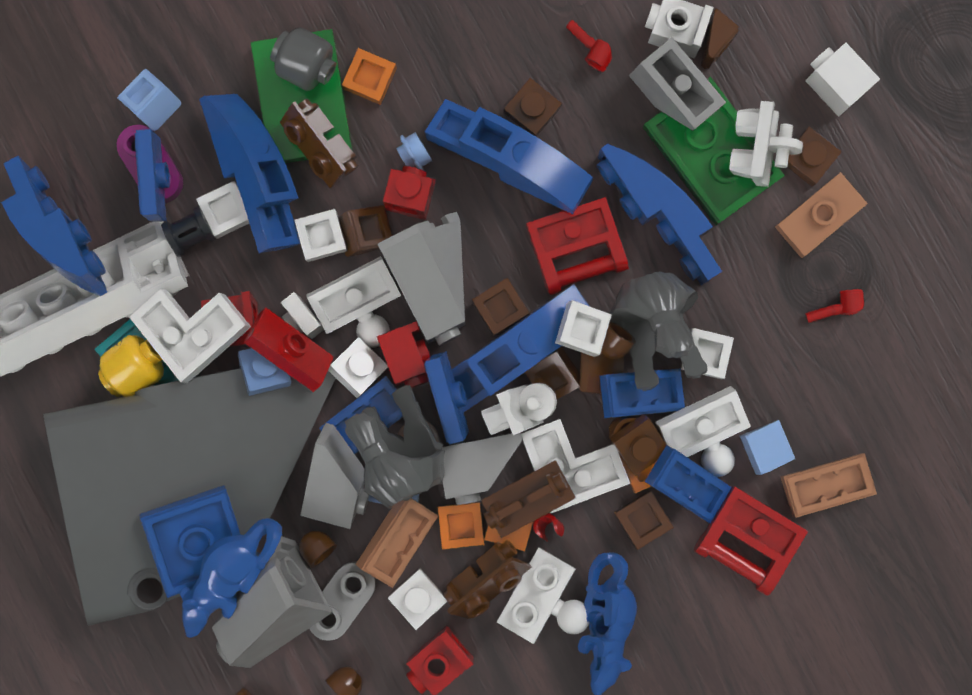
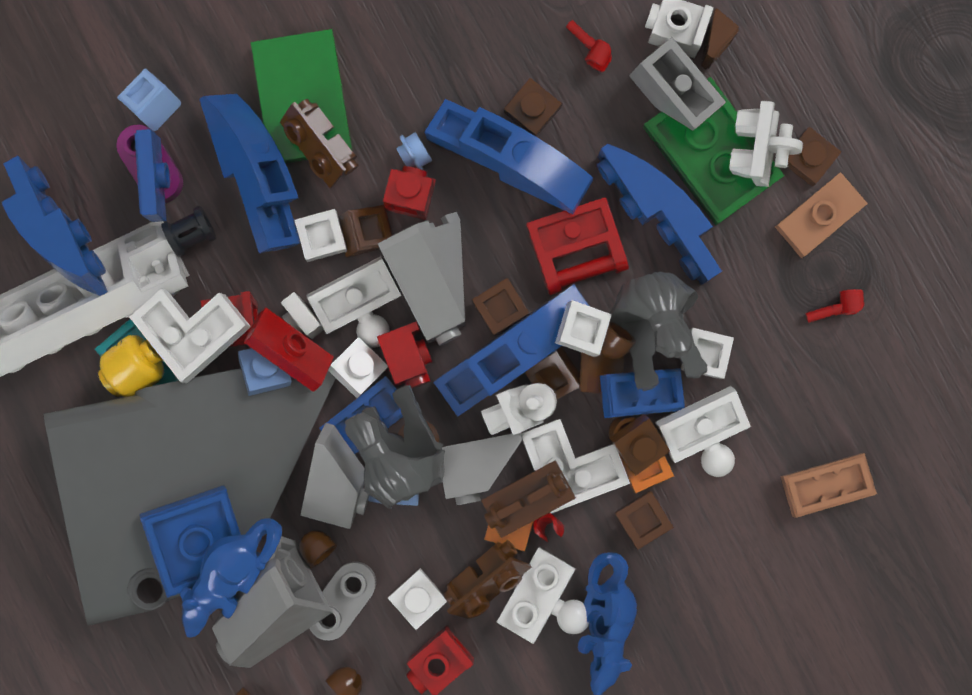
(224, 209): white plate -> none
(303, 58): dark grey head -> none
(369, 76): orange tile -> none
(396, 541): nougat plate -> none
(448, 397): blue plate -> none
(460, 525): orange tile -> none
(688, 484): blue plate -> none
(760, 529): red plate -> none
(767, 447): light blue slope -> none
(841, 78): white brick -> none

